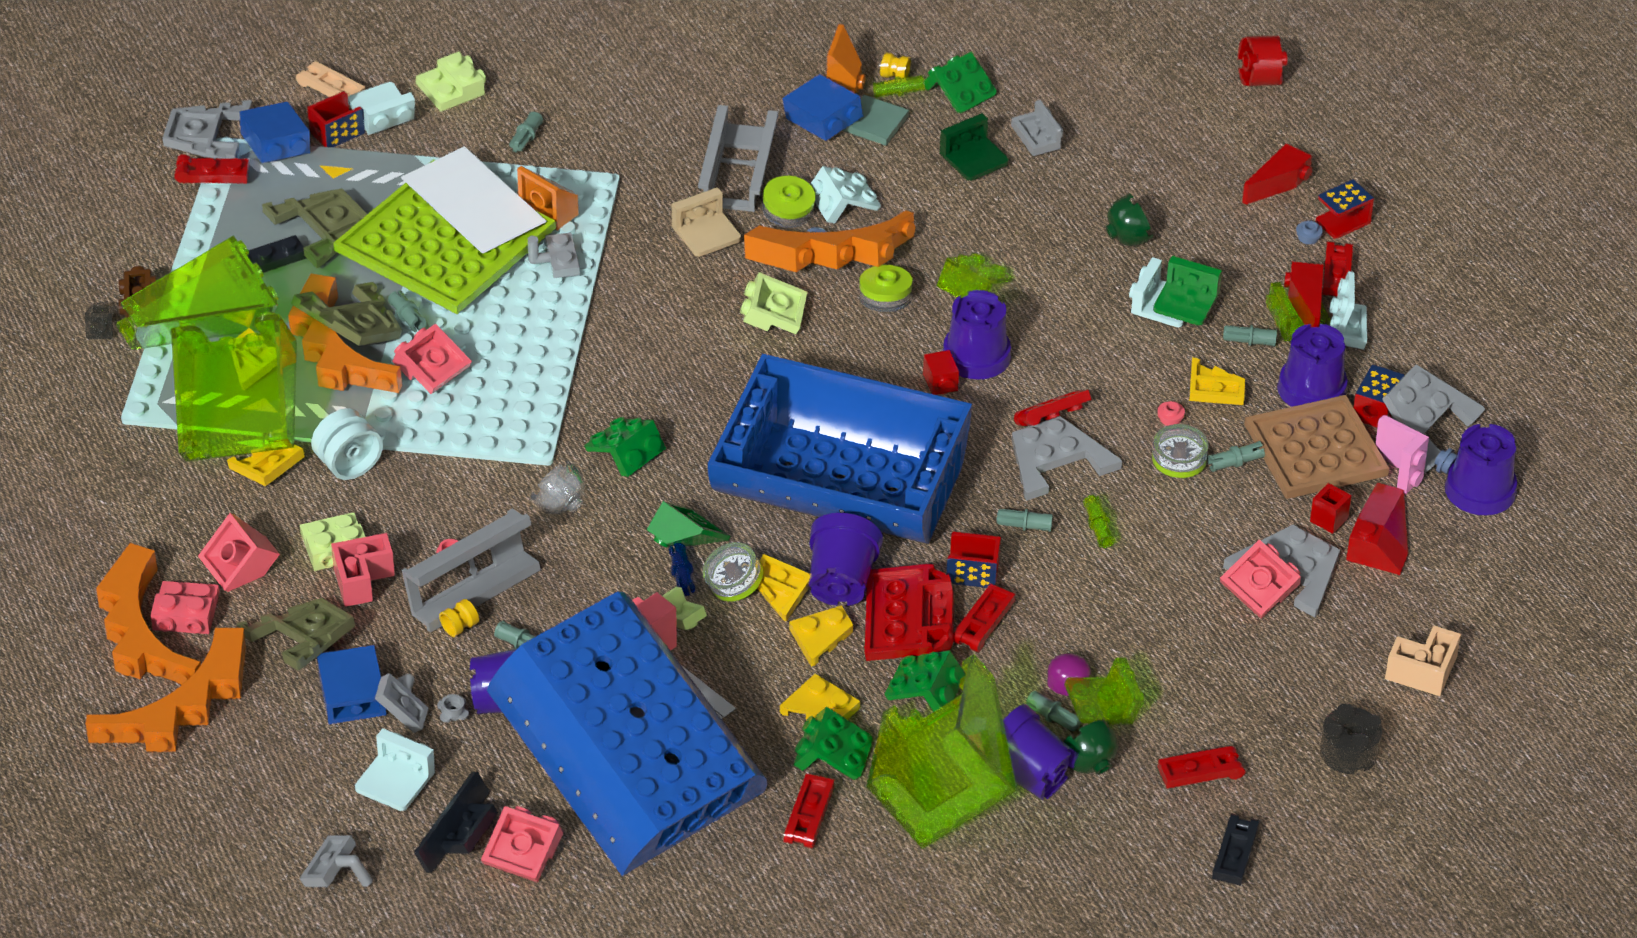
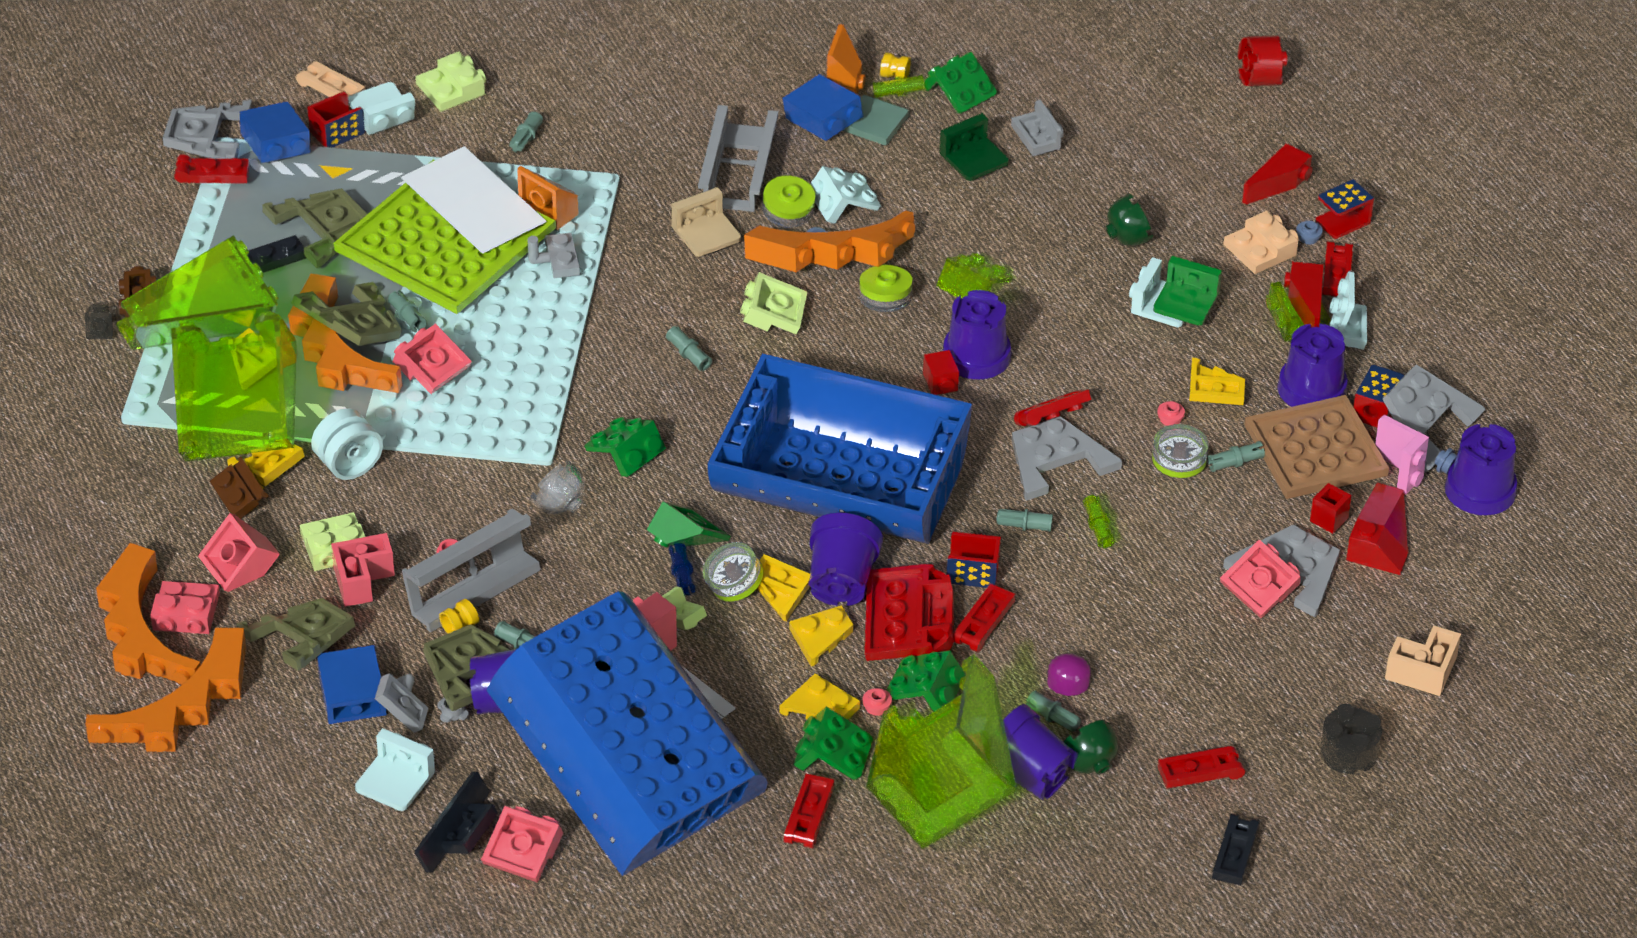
(239, 488): none -> reddish brown plate
(330, 858): light grey plate -> none
(450, 661): none -> olive wing
(688, 348): none -> sand green pin
(877, 701): none -> coral plate
(1108, 698): clear neon green bracket -> none
(1250, 335): sand green axle -> none
(1262, 242): none -> light nougat plate

